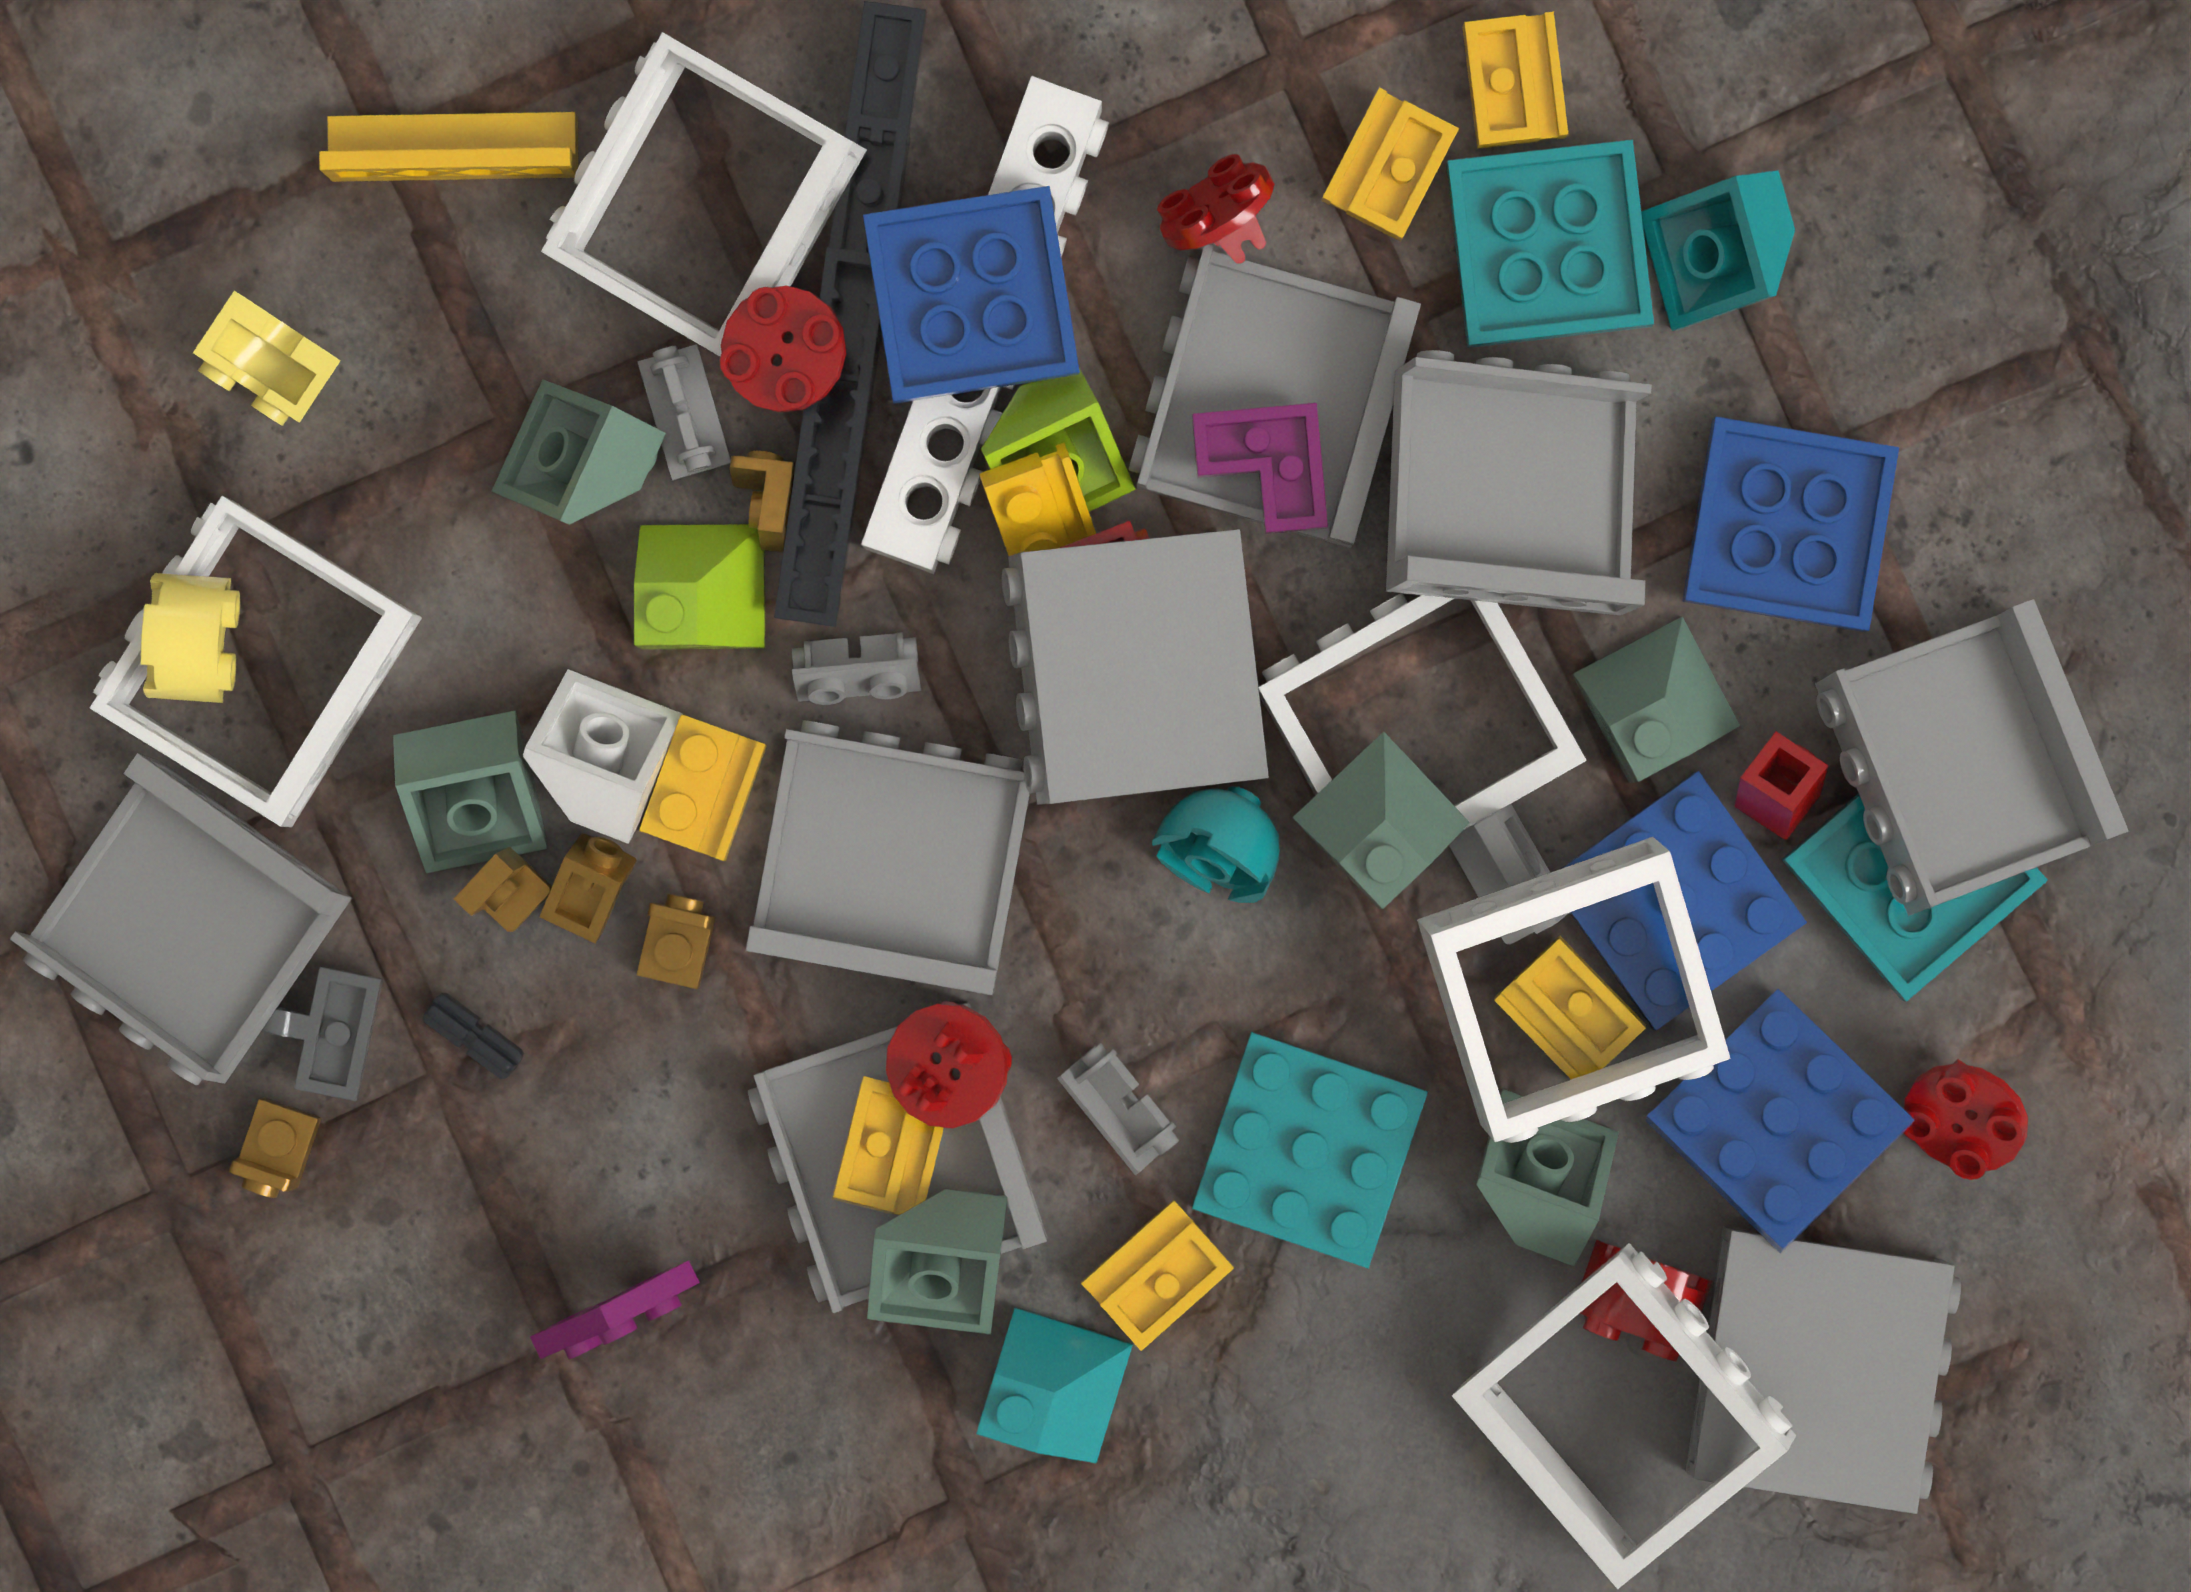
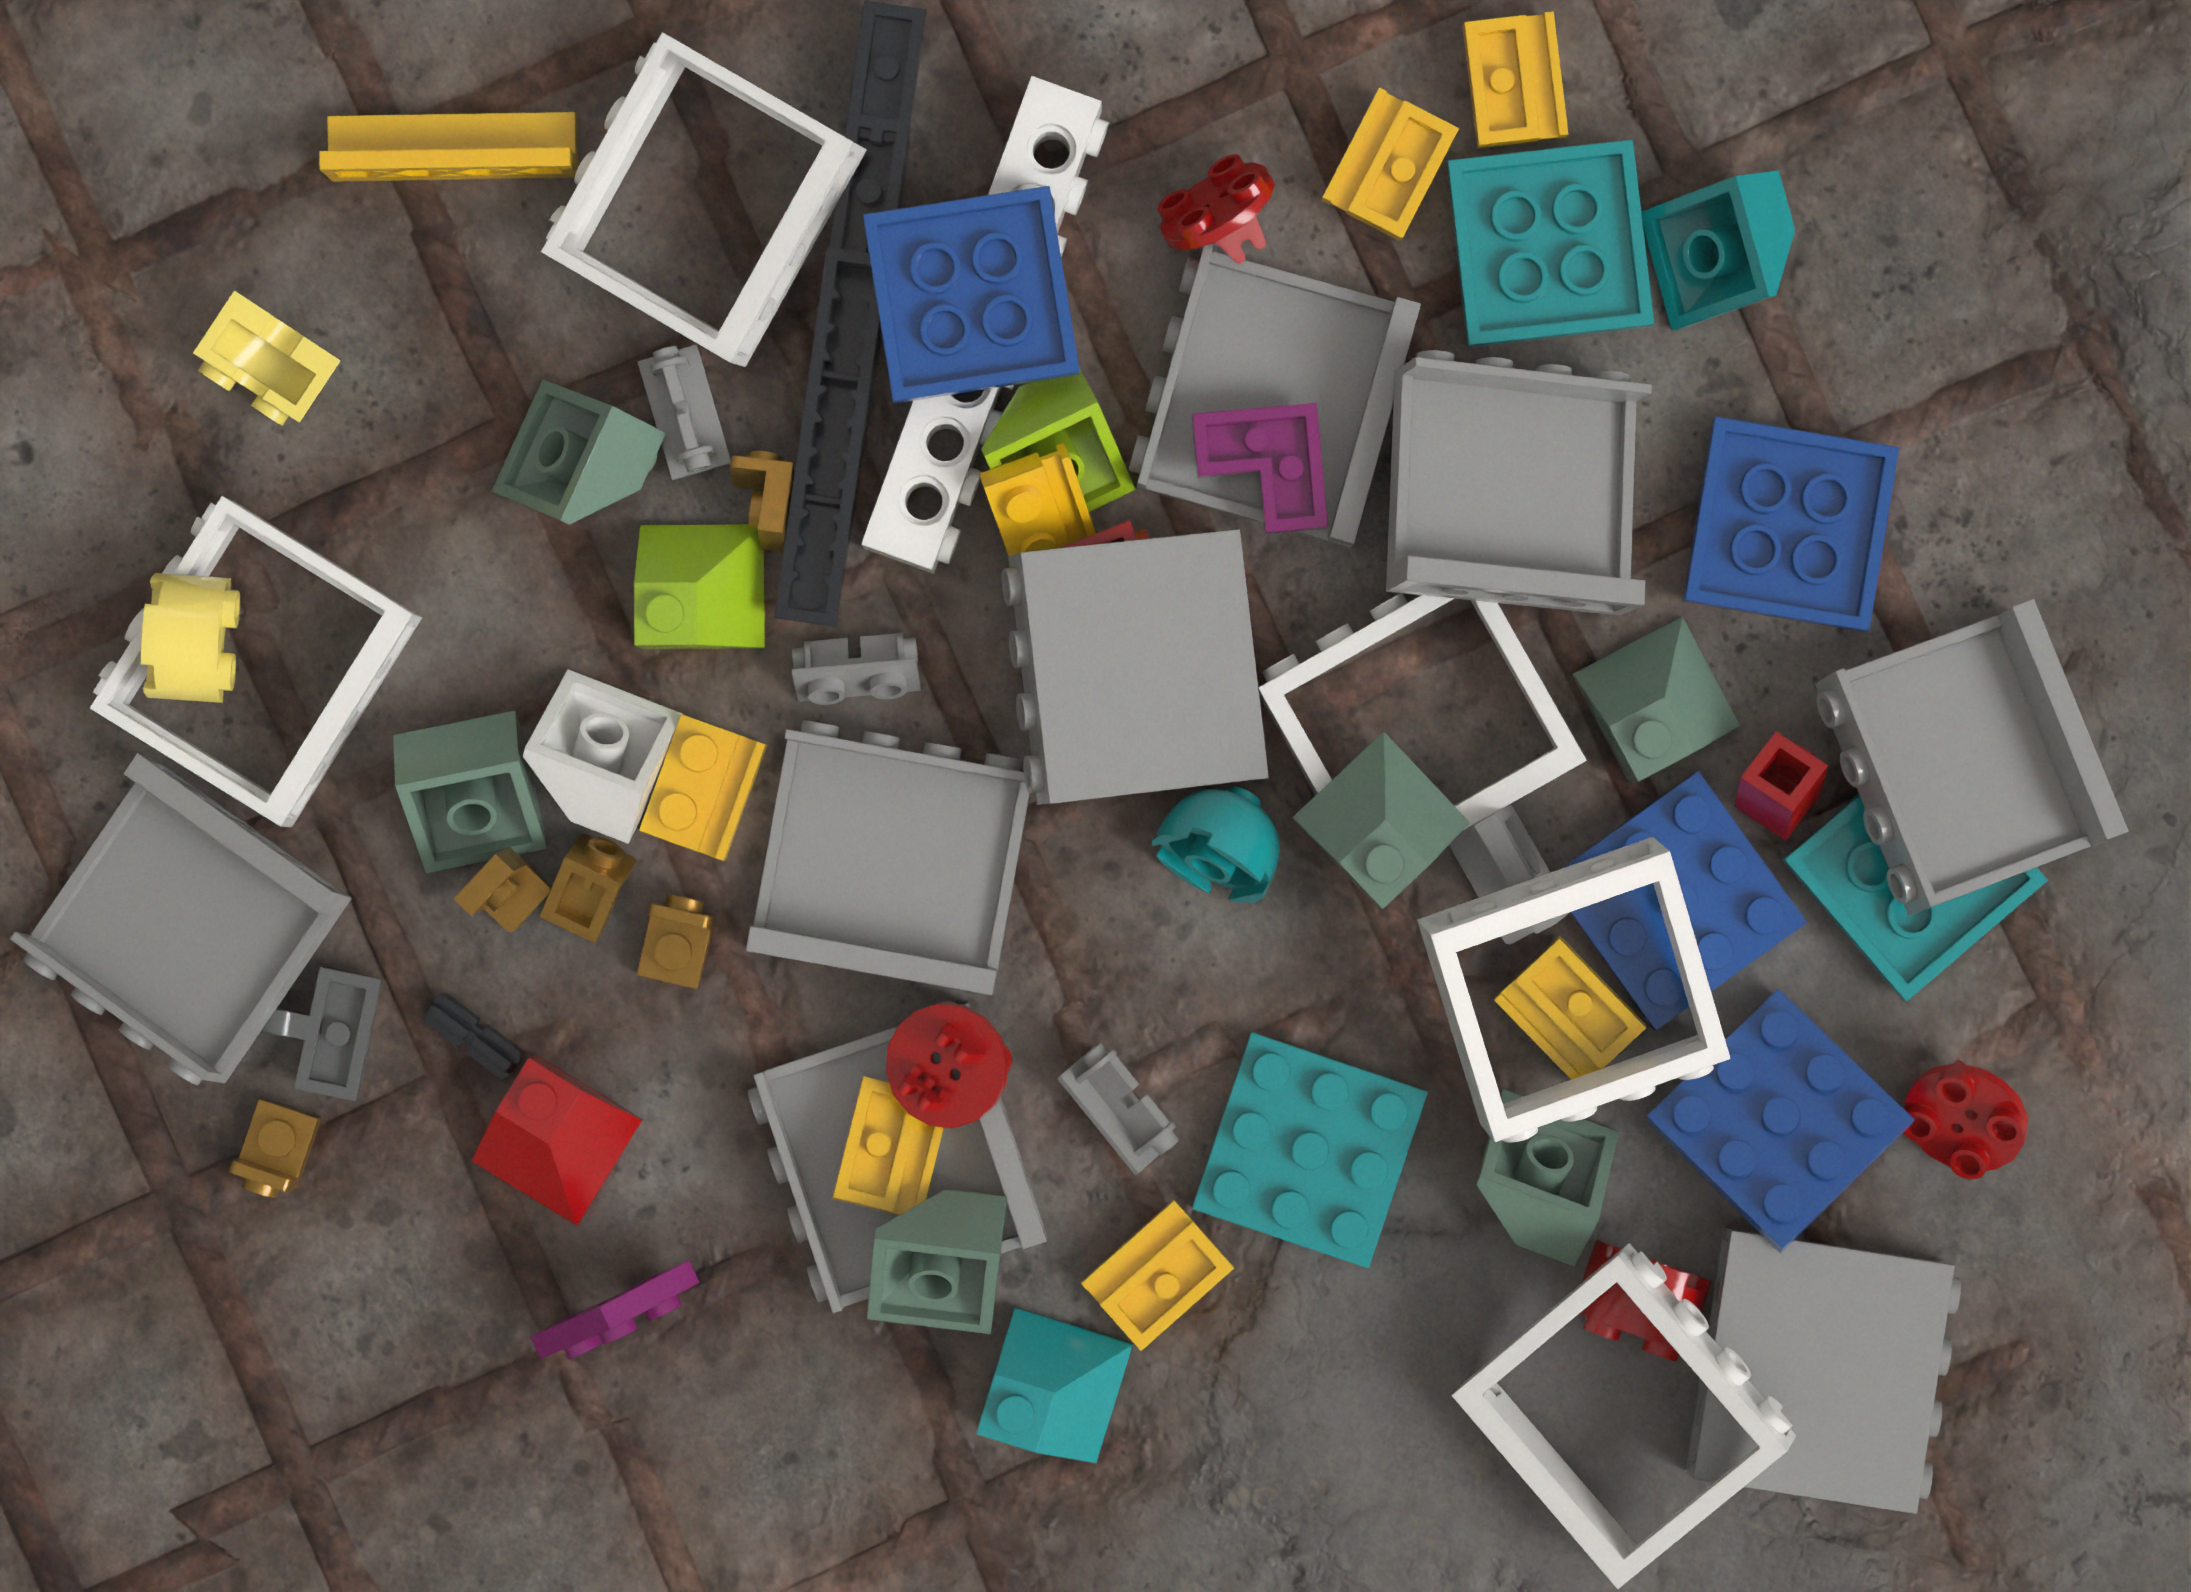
(555, 1138): none -> red slope
(757, 335): red plate -> none

